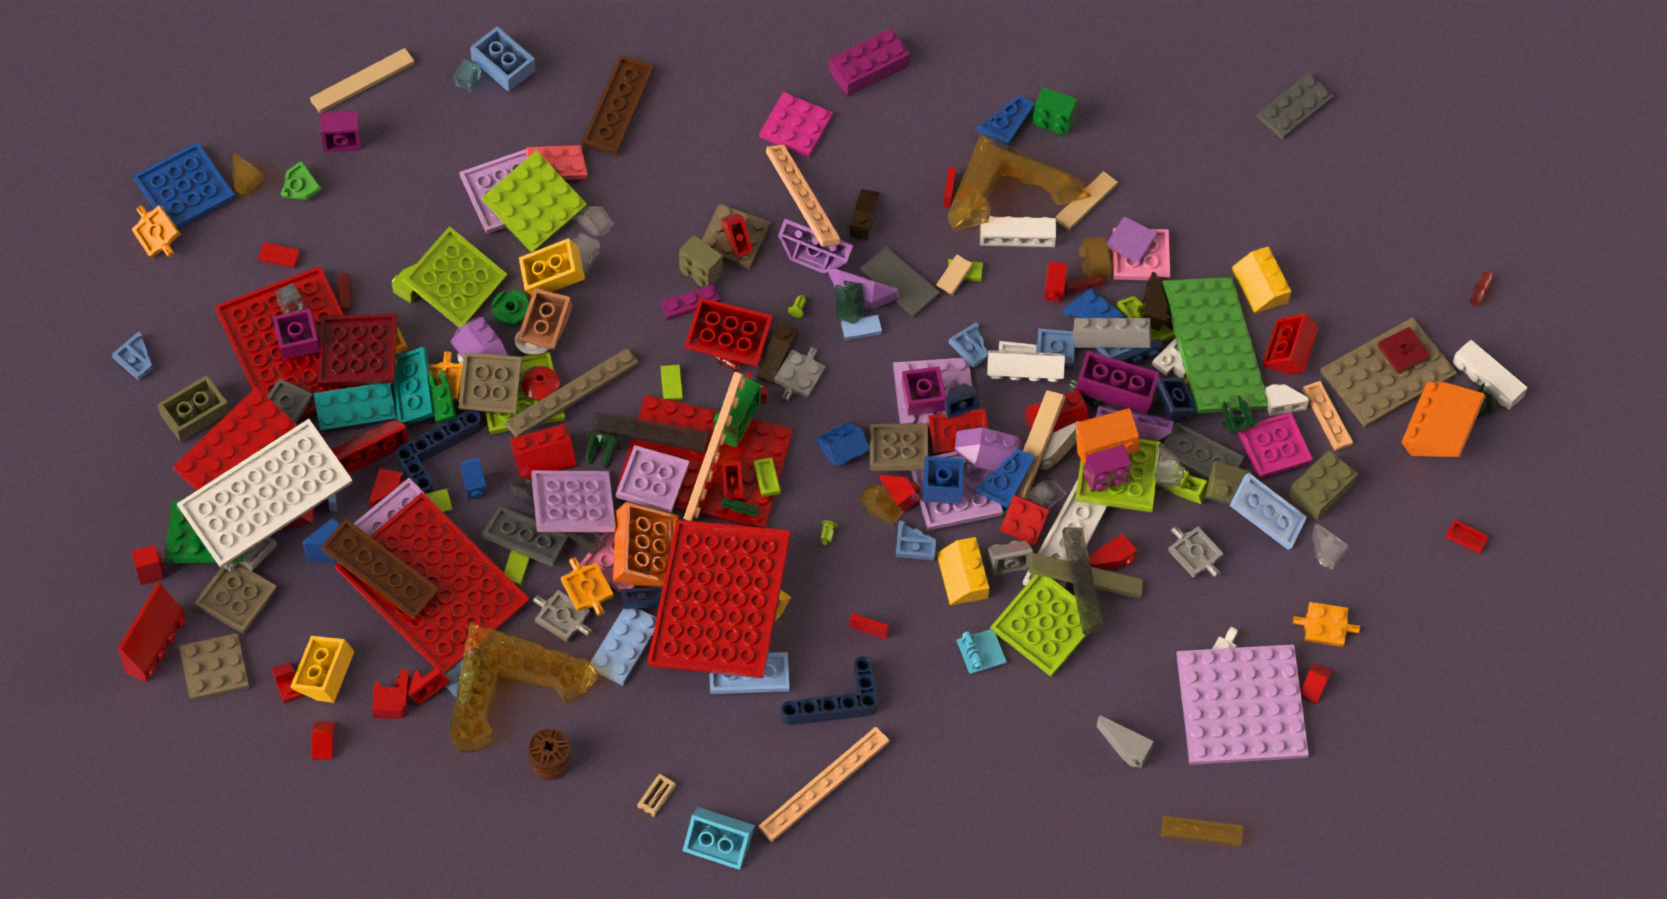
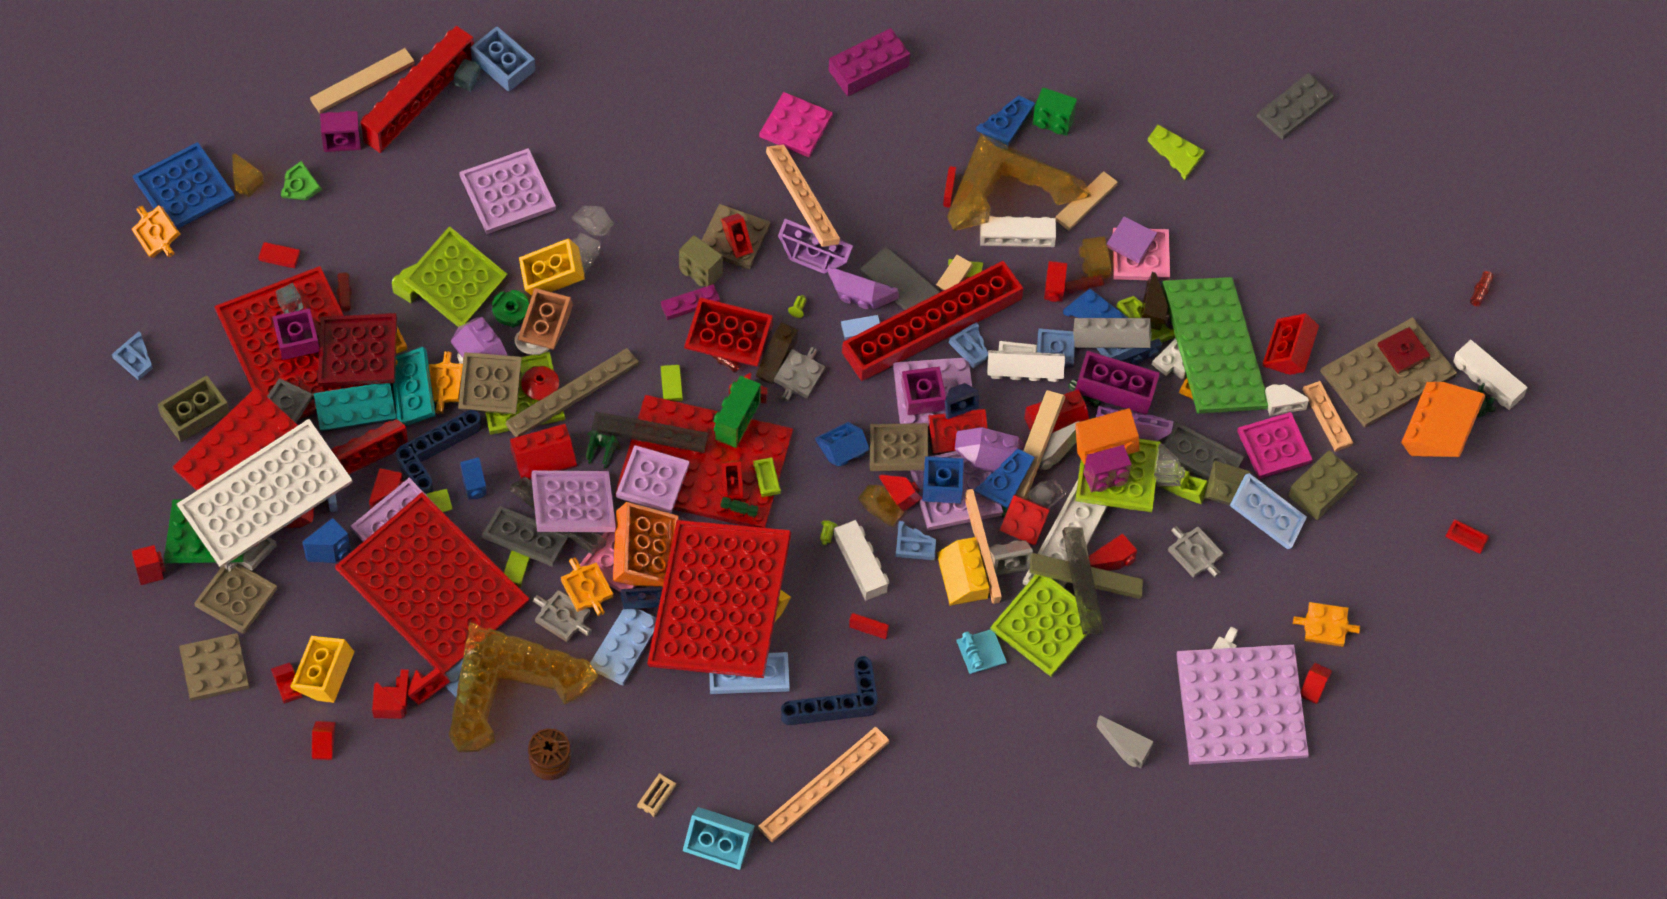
(151, 634): red slope -> none
(379, 569): reddish brown plate -> none
(416, 90): none -> red brick
(442, 398): green hinge -> none
(534, 201): lime plate -> none
(566, 160): coral plate -> none
(617, 105): reddish brown plate -> none
(718, 438): light nougat plate -> none
(849, 301): clear green hinge -> none
(861, 560): none -> white brick
(863, 214): dark brown slope -> none
(932, 320): none -> red brick
(979, 533): none -> light nougat tile
(1176, 399): dark blue slope -> none
(1177, 150): none -> lime wing
(1201, 831): clear yellow plate -> none
(1232, 422): dark green piece -> none
(1262, 280): yellow slope -> none
(1328, 548): clear slope -> none

